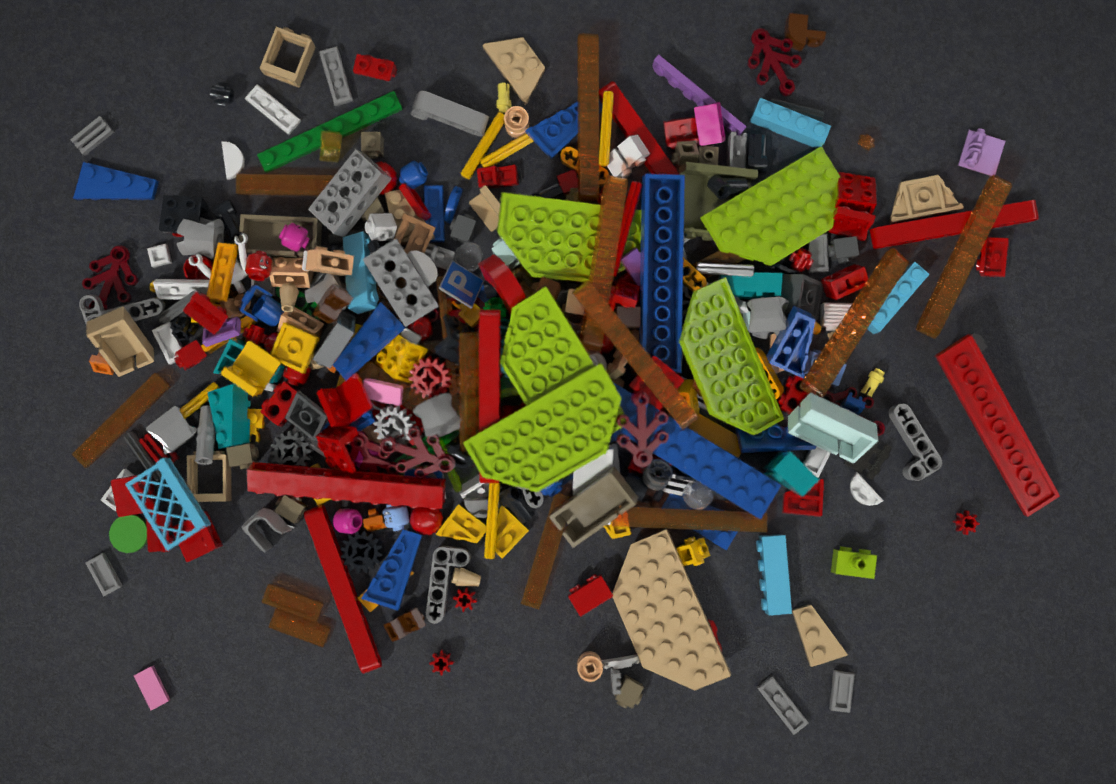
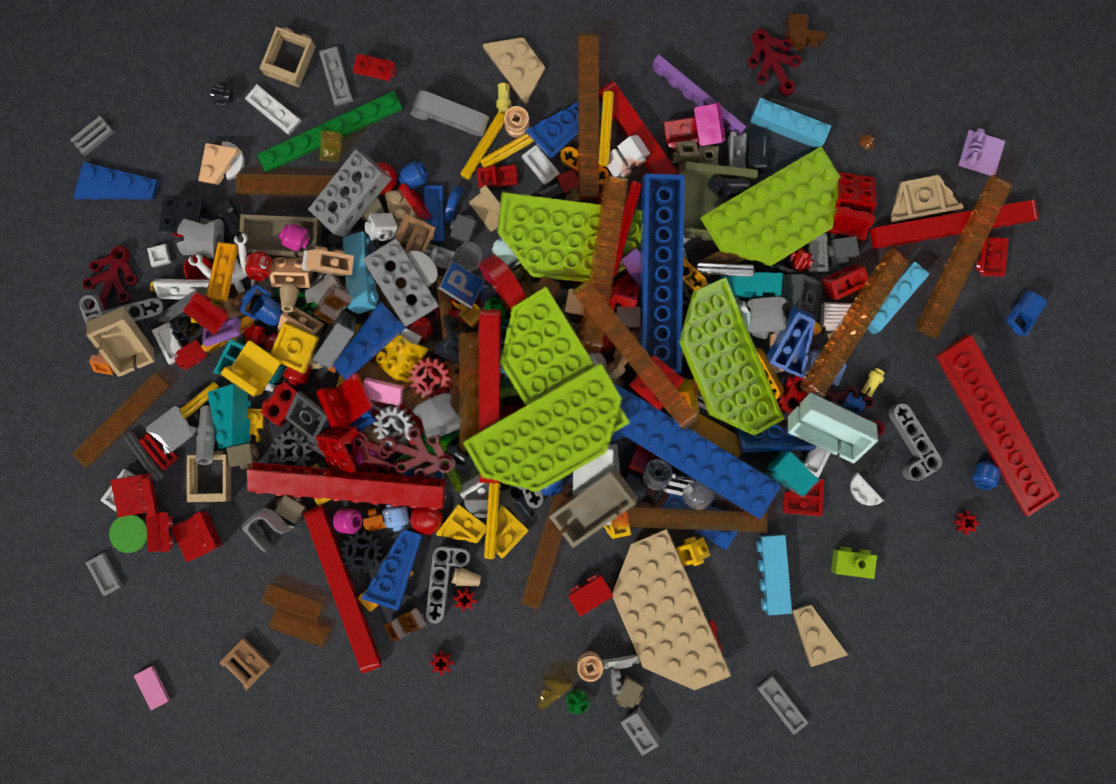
(182, 493): medium azure fence -> none
(216, 163): none -> light nougat wing
(249, 659): none -> medium nougat plate
(372, 144): dark tan brick -> none
(540, 165): none -> white tile
(557, 689): none -> clear yellow slope
(577, 702): none -> green gear
(641, 731): none -> light grey hinge
(642, 432): dark red plant -> none
(841, 691): light grey tile -> none
(986, 475): none -> blue head
(1028, 310): none -> blue piece

